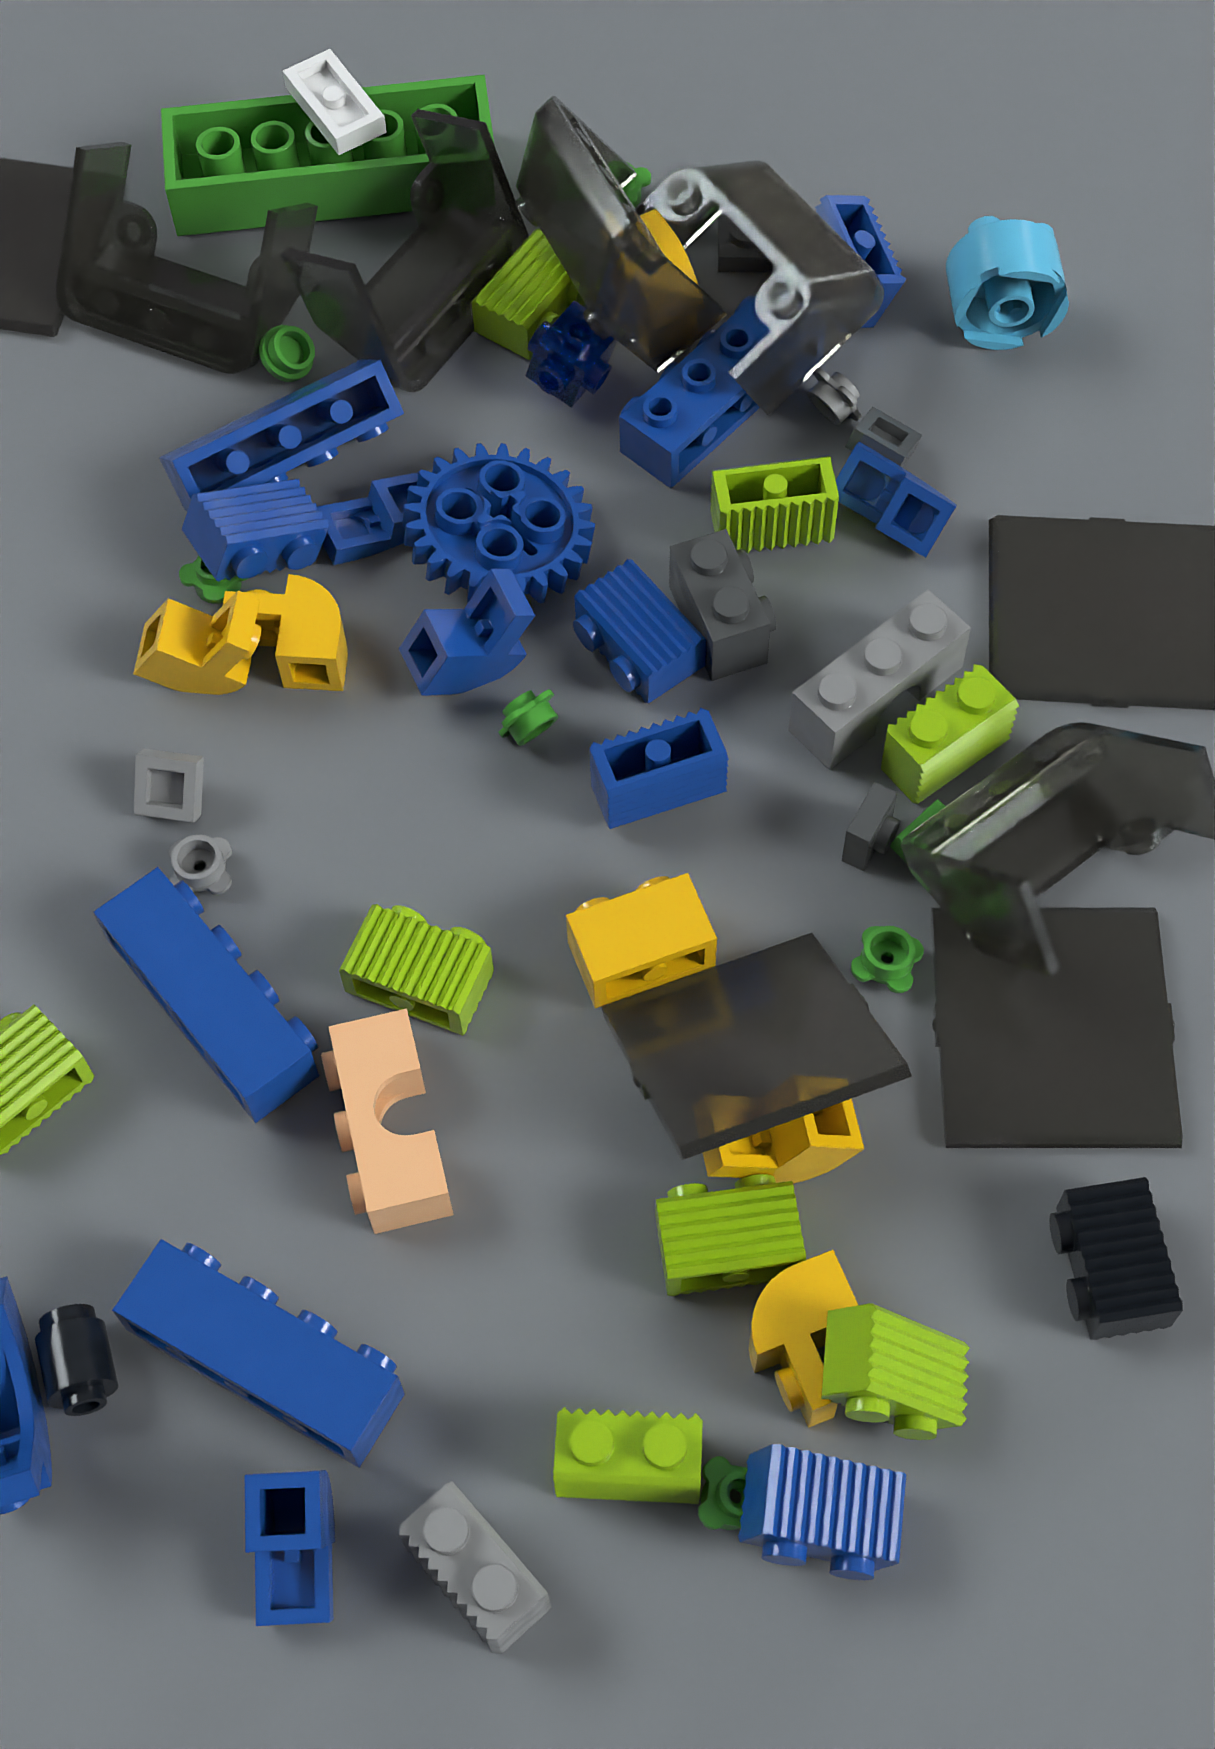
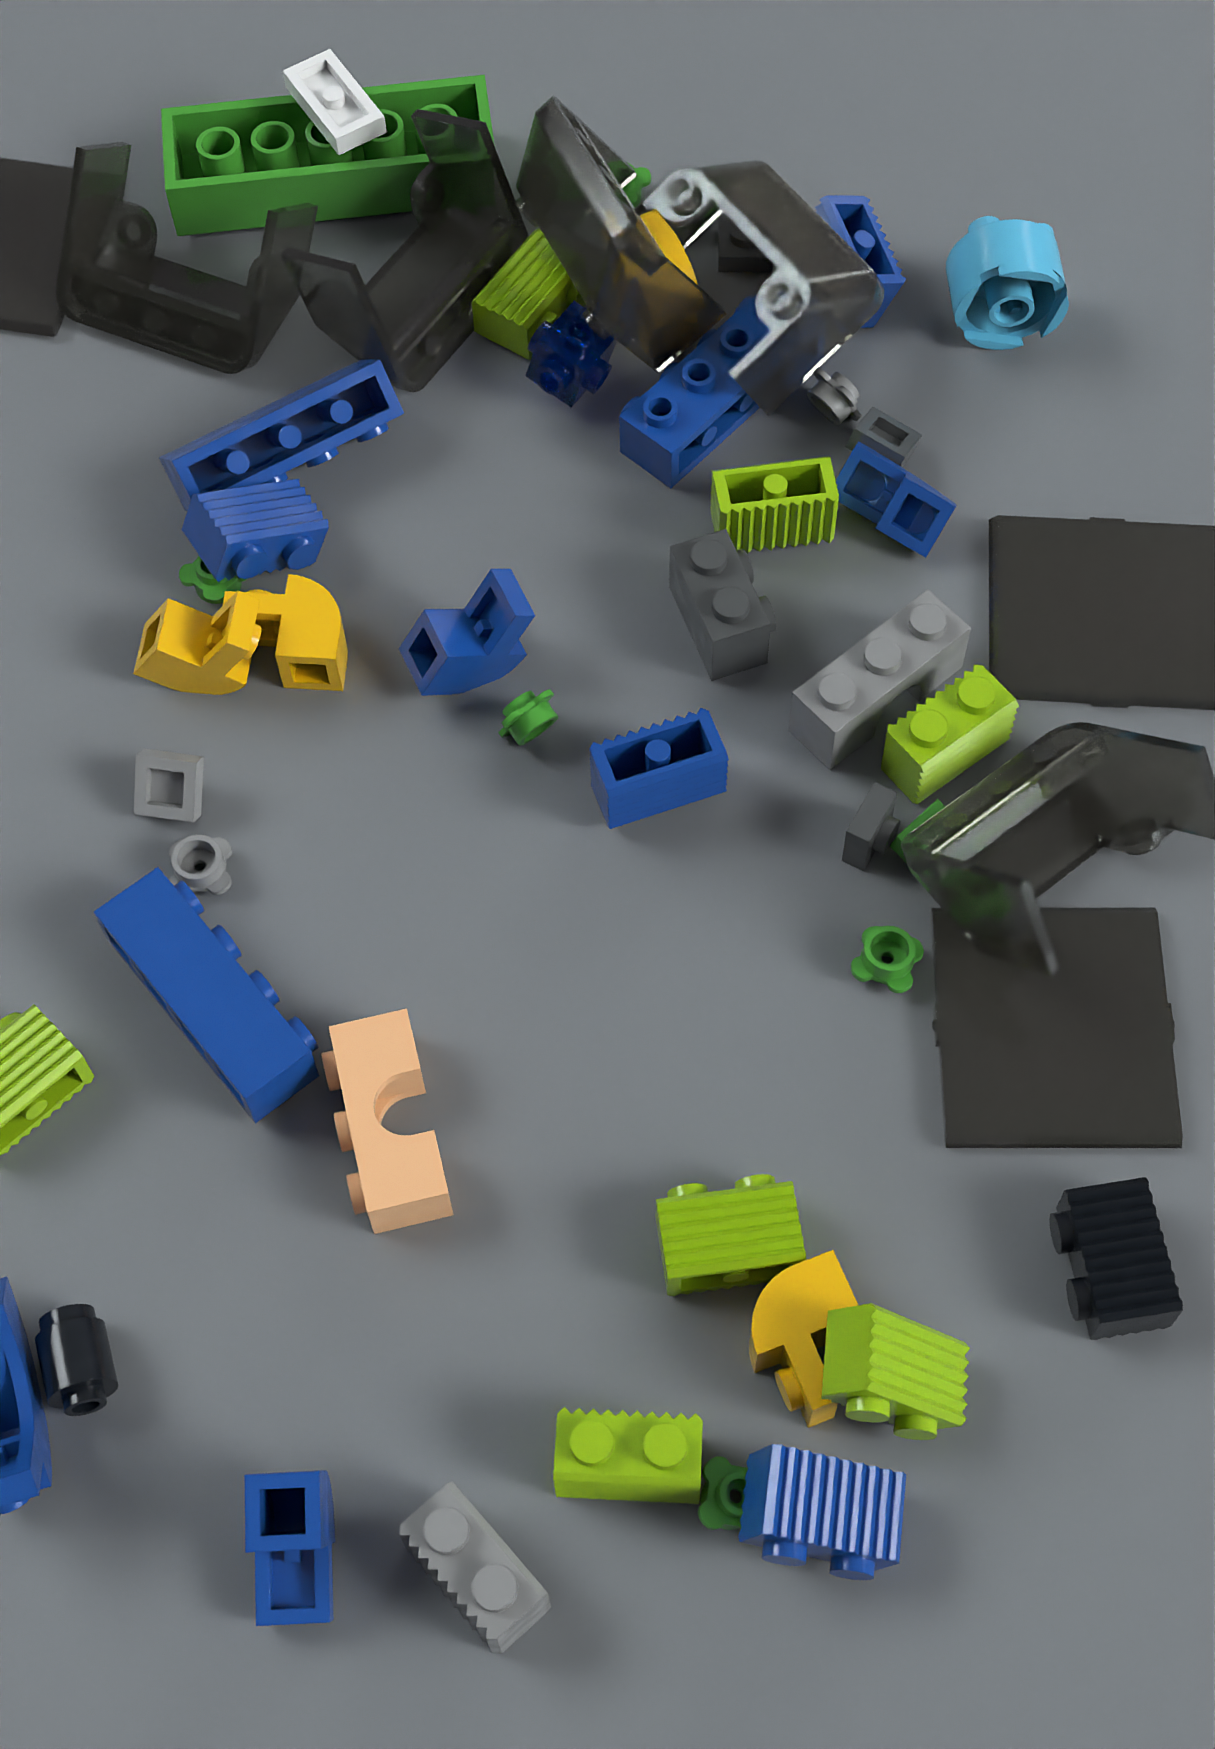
(260, 1350): blue brick -> none
(287, 352): bright green plate -> none
(369, 523): blue slope -> none
(418, 967): lime brick -> none
(498, 516): blue gear -> none
(638, 632): blue brick -> none
(641, 939): yellow brick -> none
(752, 1045): clear smoke piece -> none
(792, 1149): yellow brick -> none

